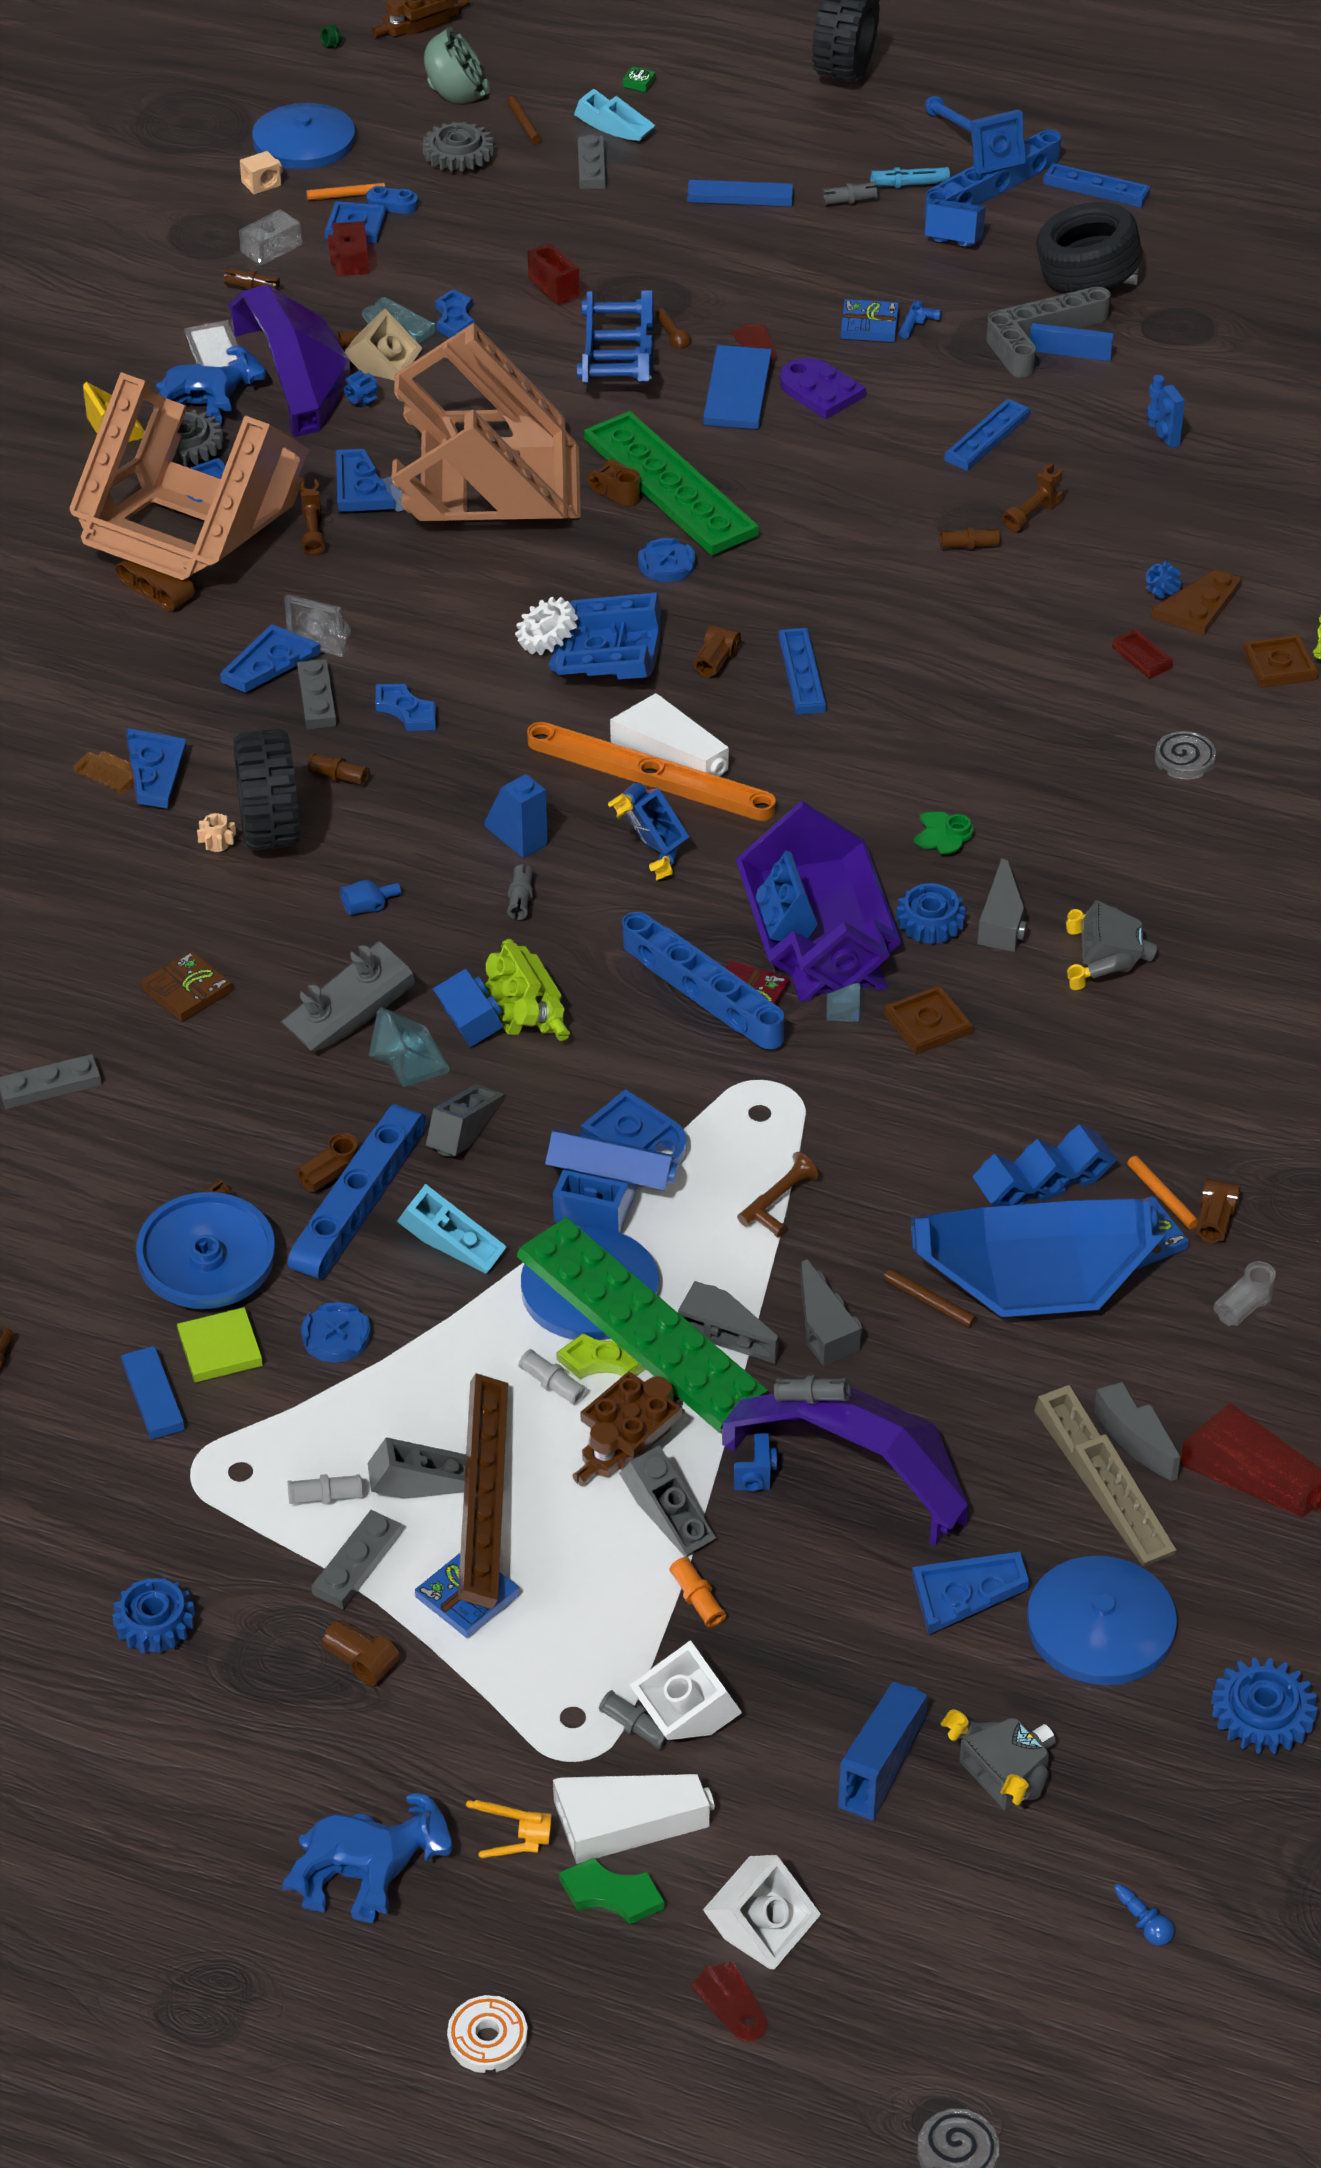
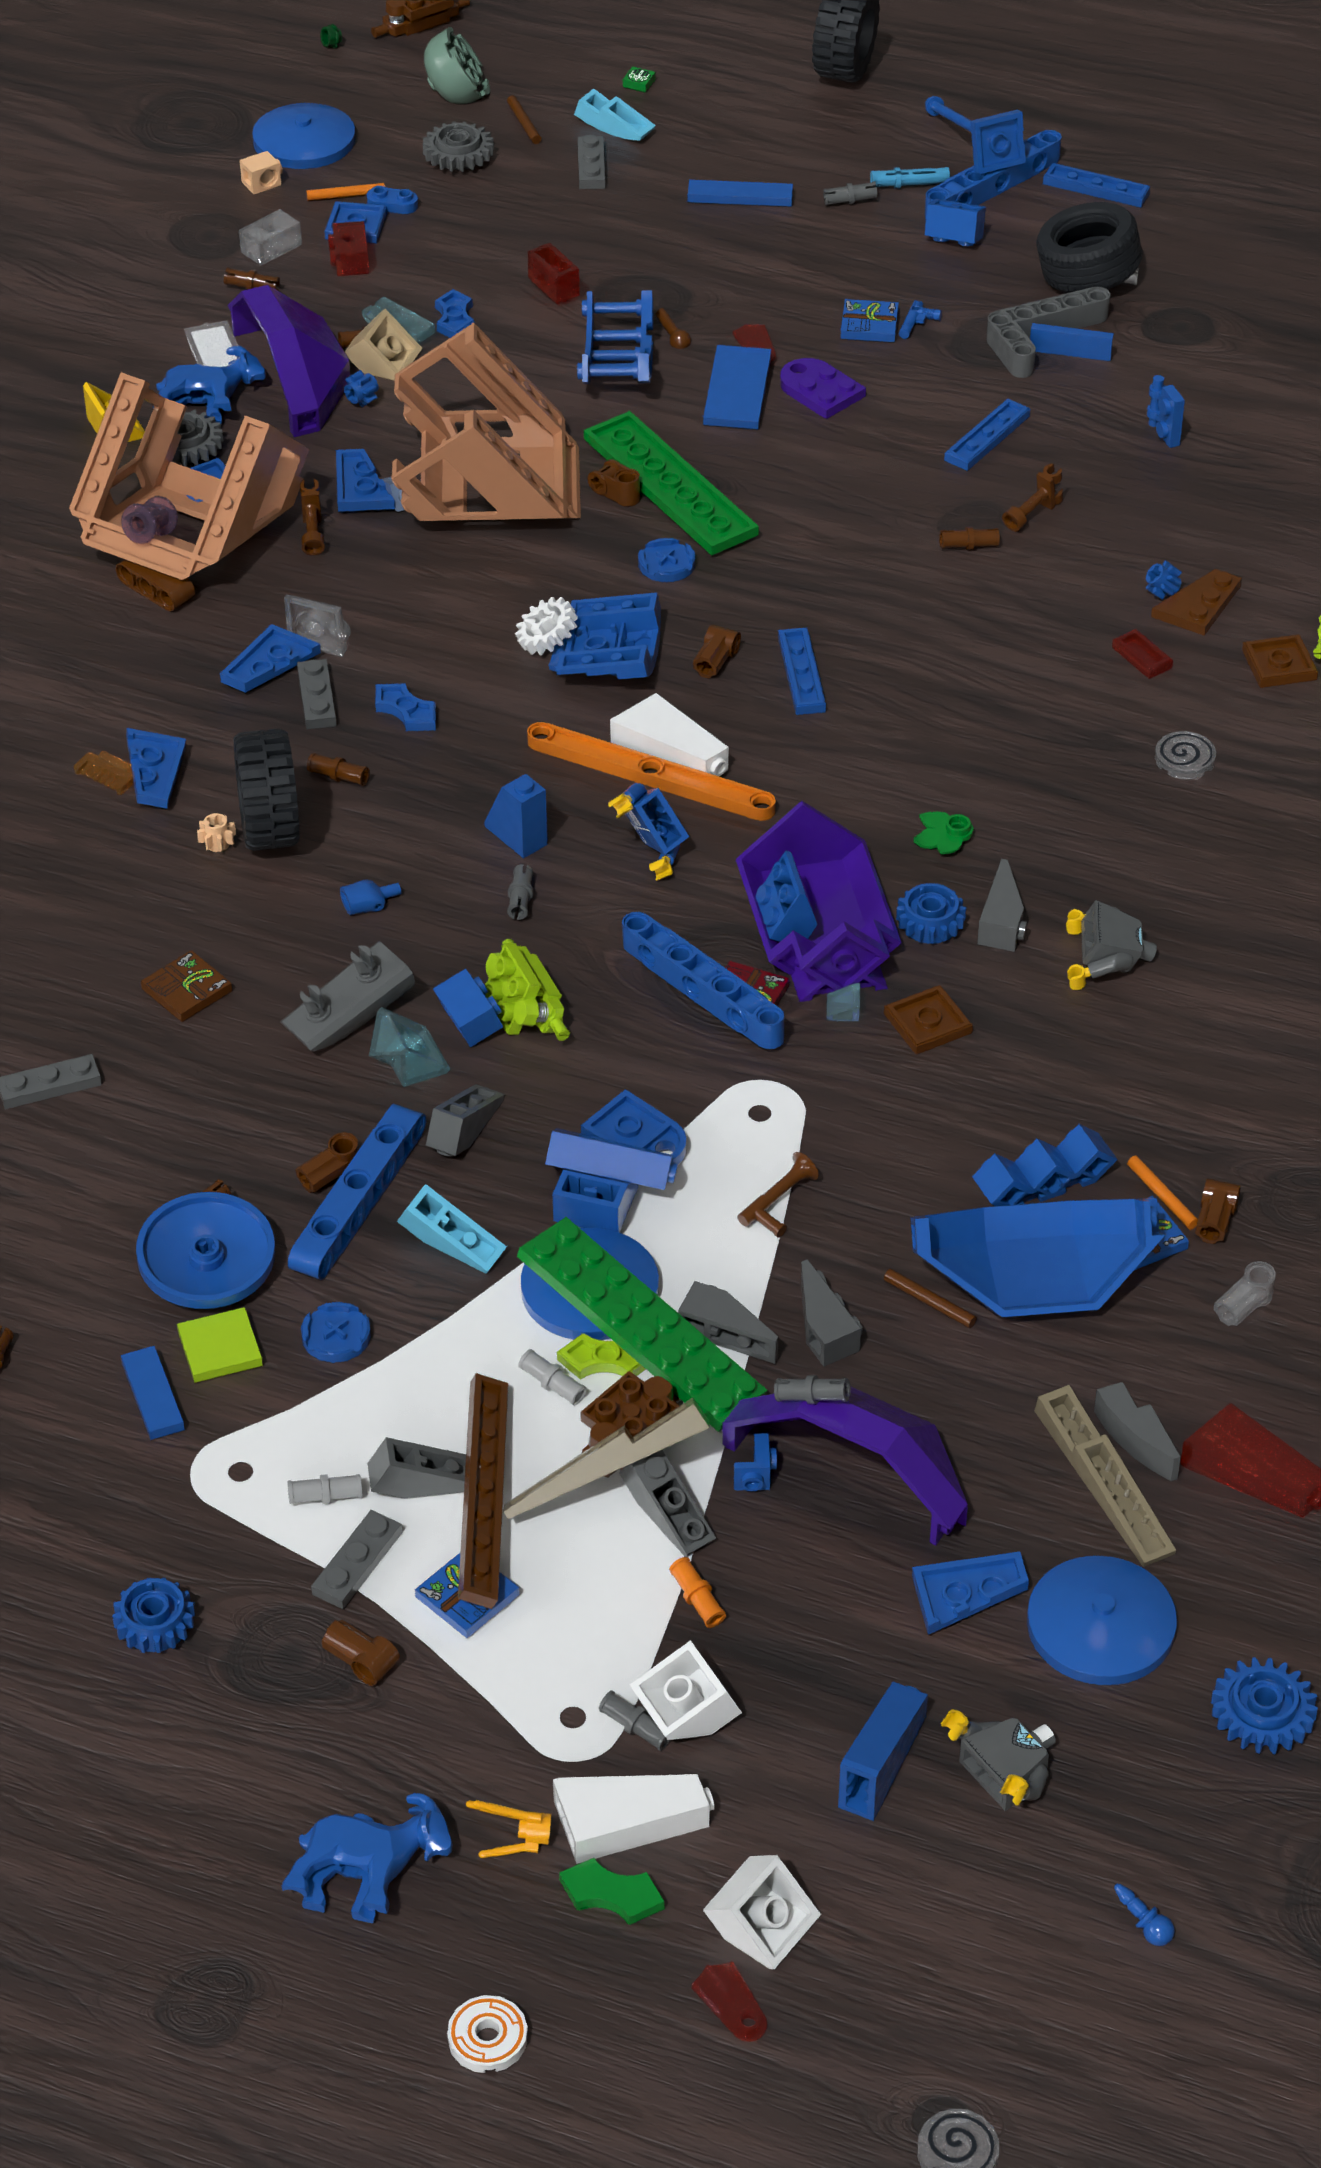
(146, 520): none -> clear purple hose
(612, 1454): none -> slope

